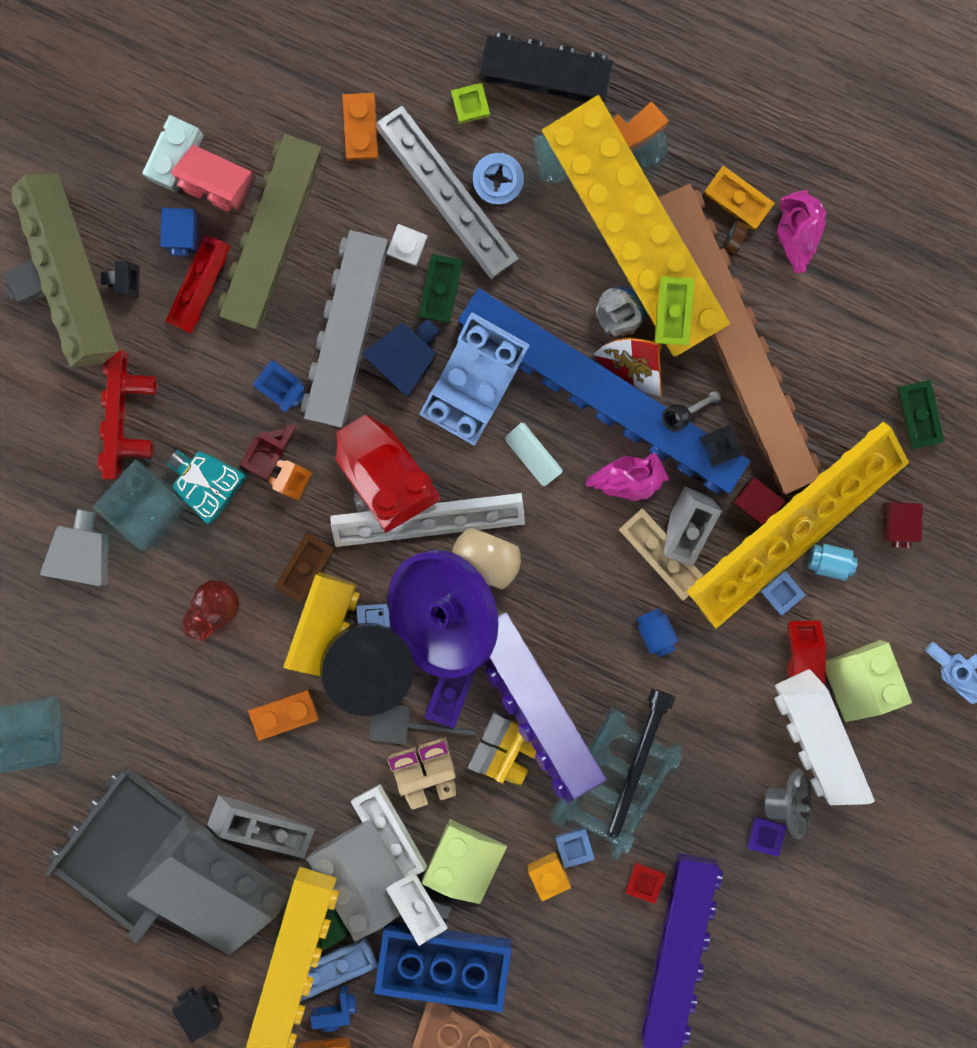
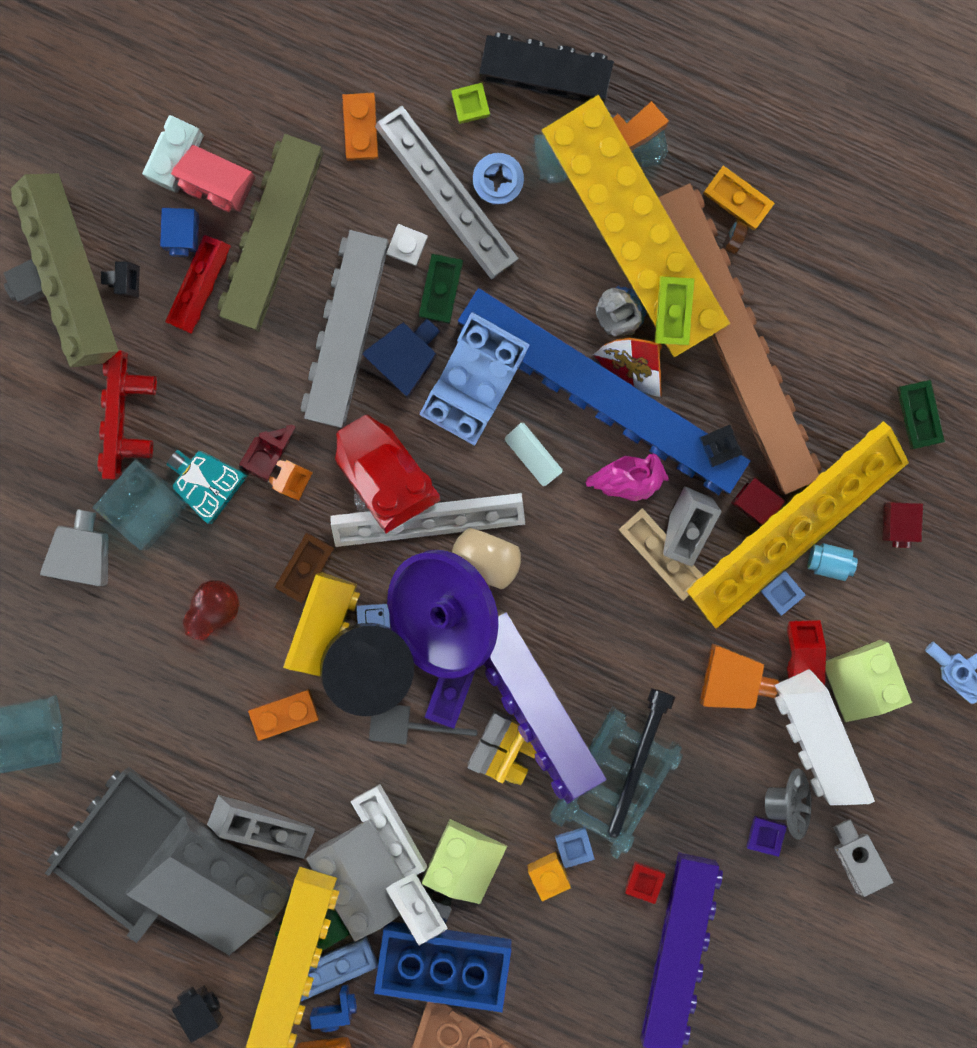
(280, 385): blue bracket -> none
(411, 775): tan hips -> none
(657, 632): blue brick -> none
(678, 416): black hinge -> none
(734, 680): none -> orange torso
(800, 228): dark pink hair -> none
(866, 873): none -> light grey torso

